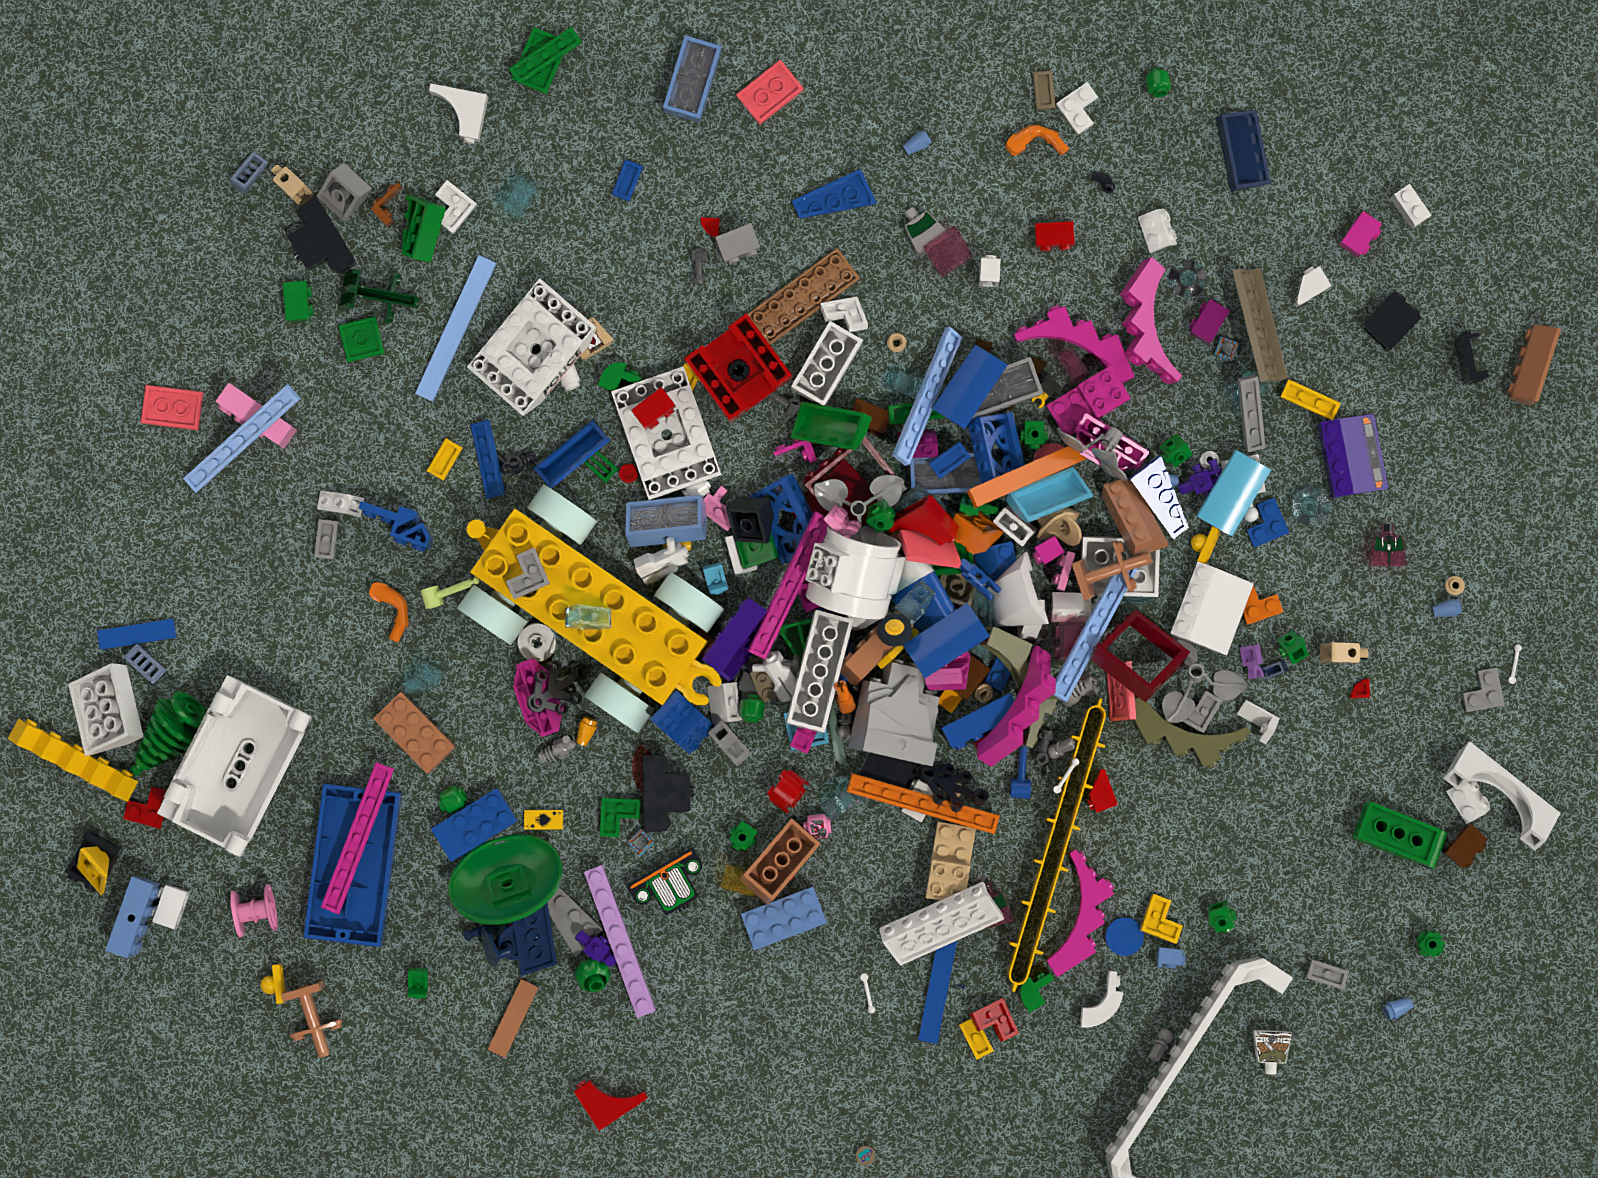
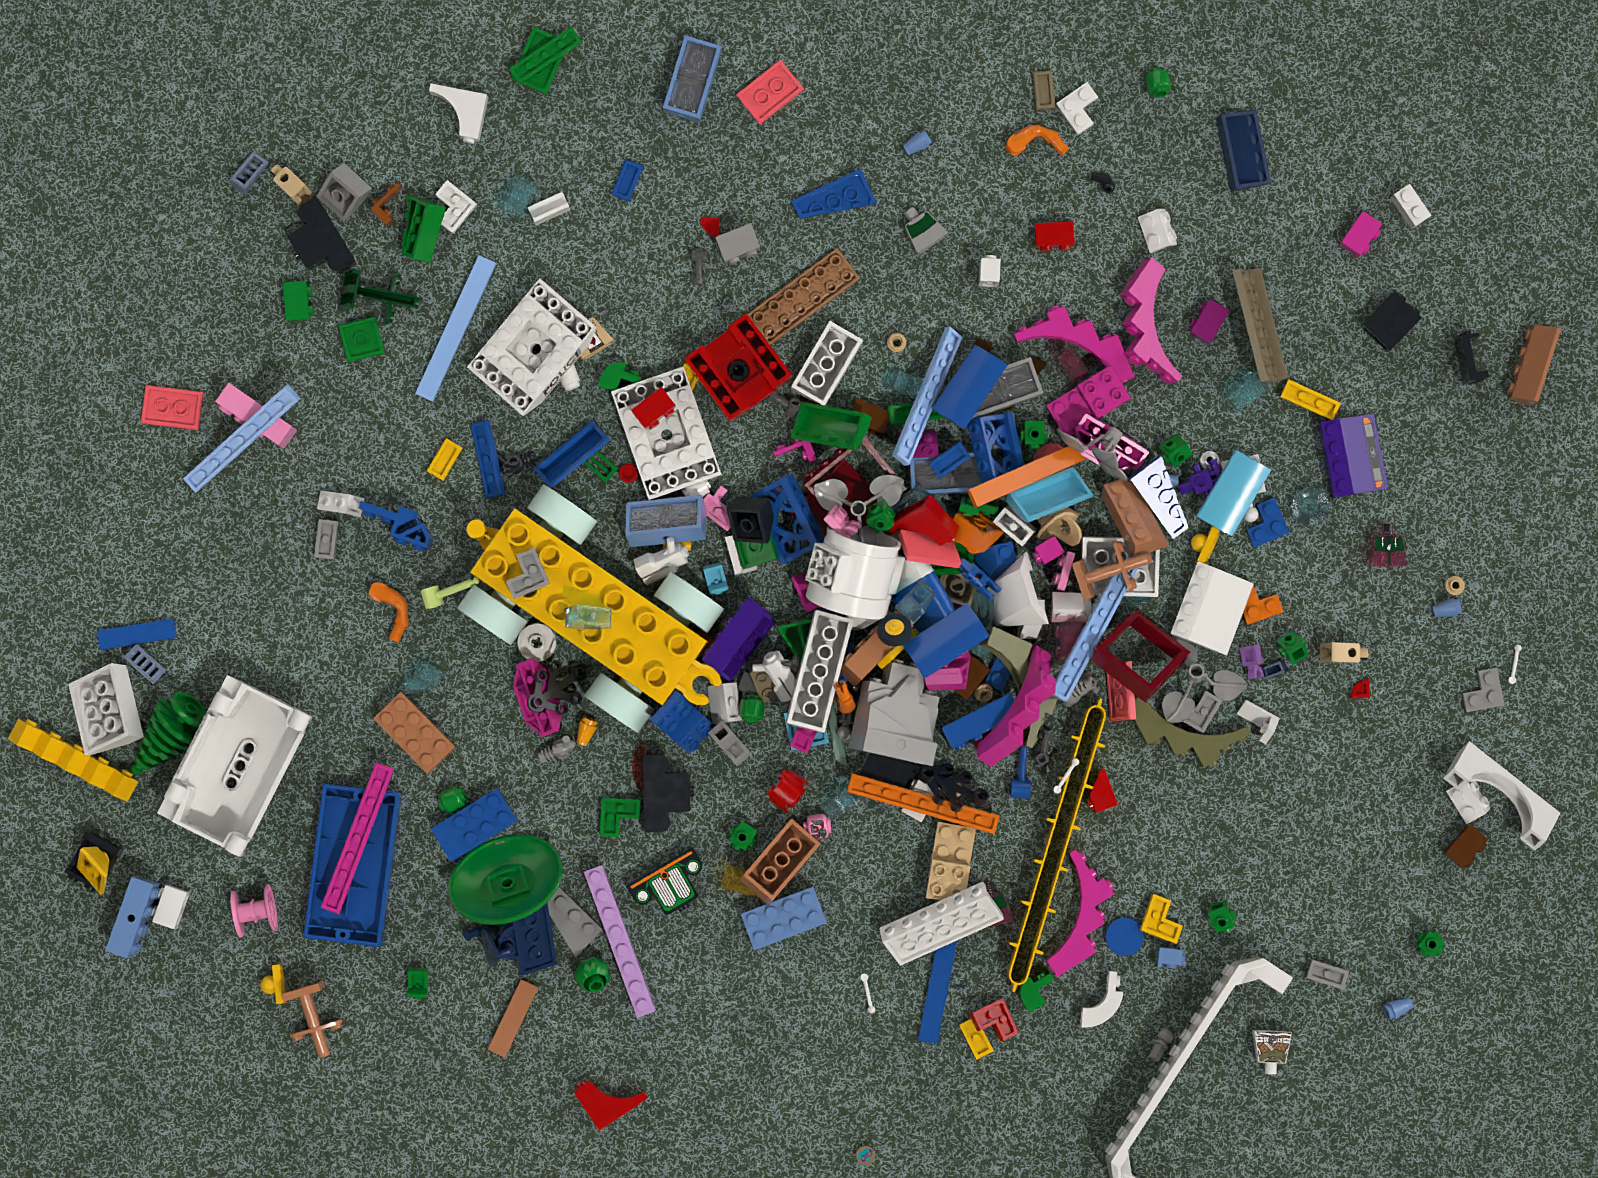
(147, 813): red plate -> none
(543, 819): yellow tile -> none
(549, 208): none -> white panel
(596, 947): dark purple piece -> none
(640, 842): tile -> none
(788, 587): dark pink tile -> none
(846, 309): white plate -> none
(948, 251): clear pink tile -> none
(949, 700): light orange tile -> none
(1049, 387): pearl dark grey piece -> none
(1061, 748): light grey axle -> none
(1187, 288): dish -> none
(1226, 348): tile -> none
(1251, 413): light grey plate -> none
(1311, 285): white slope -> none
(1429, 838): green hinge -> none

